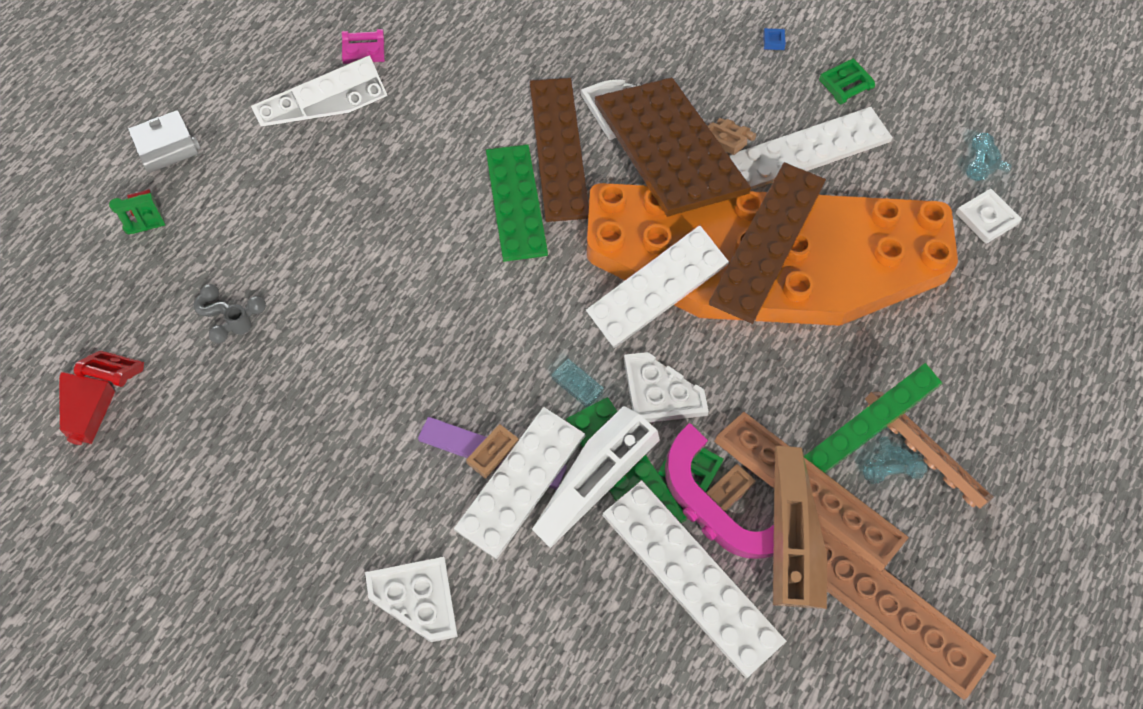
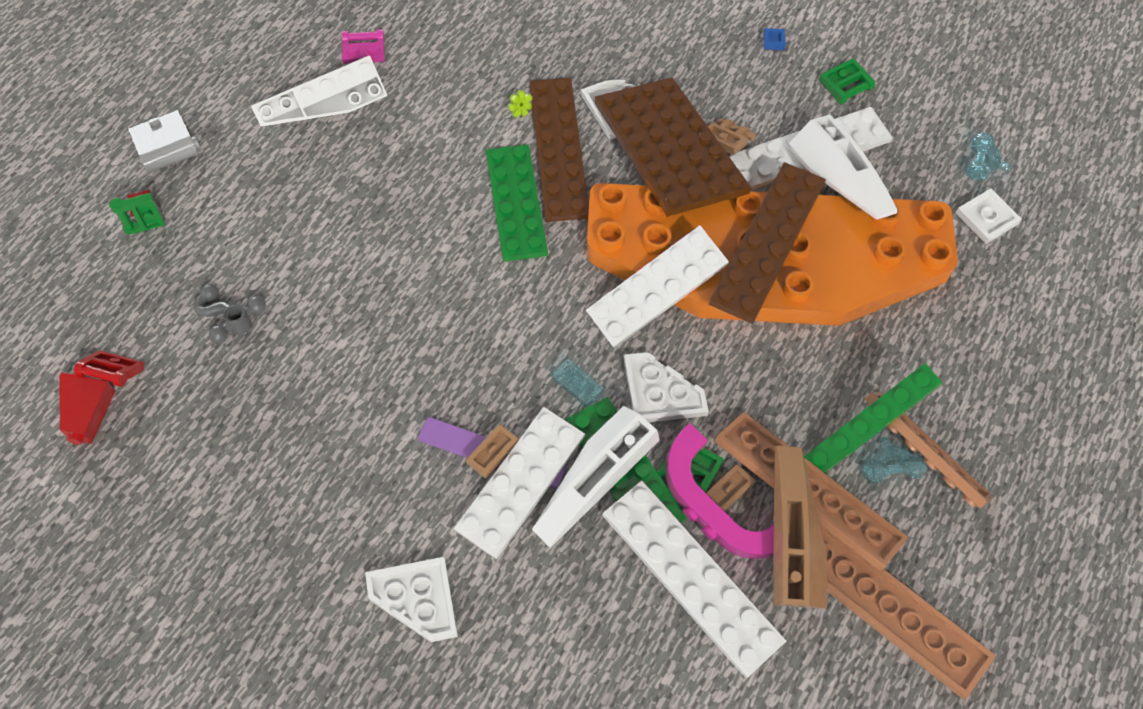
(520, 103): none -> lime plant
(836, 157): none -> white wedge

